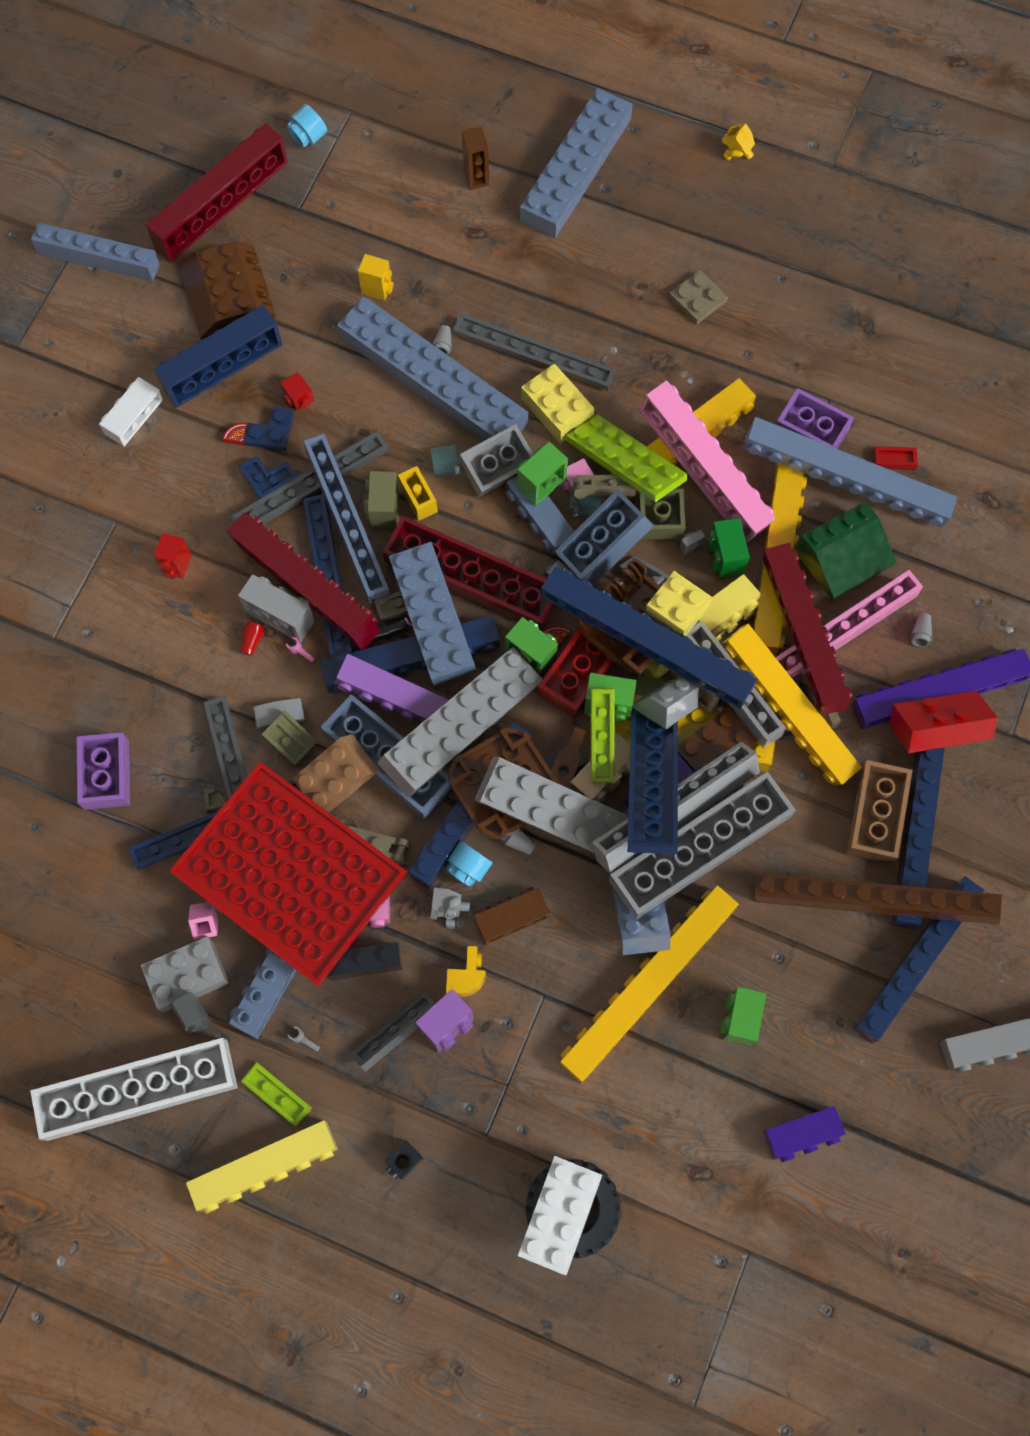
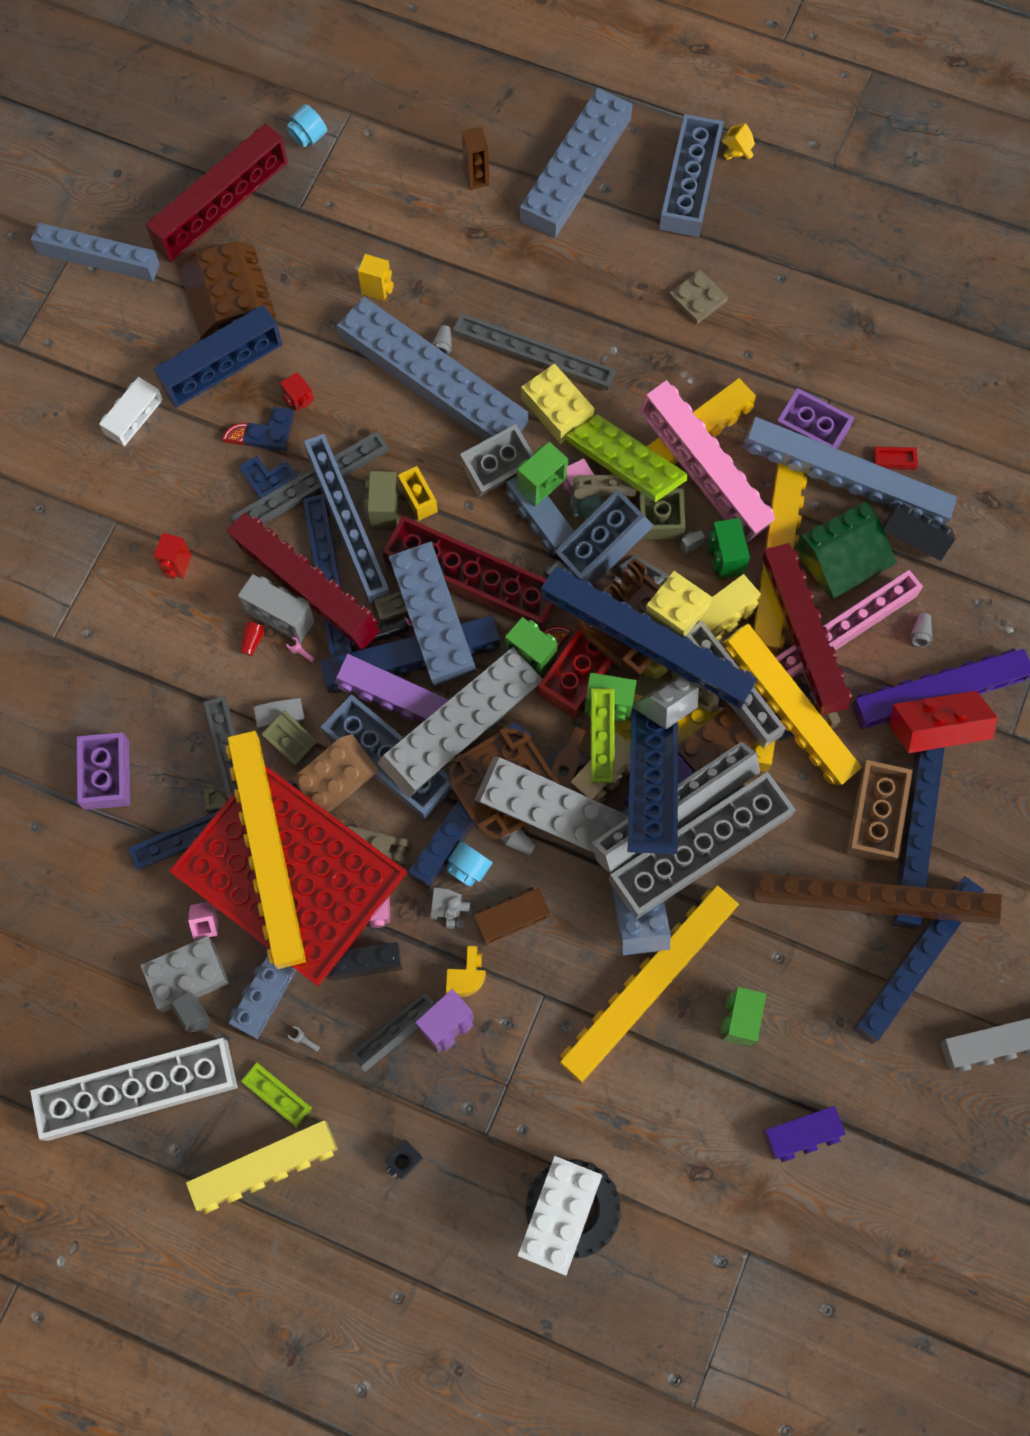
(266, 851): none -> yellow brick
(445, 460): clear light blue brick -> none
(691, 175): none -> sand blue brick
(919, 530): none -> black brick

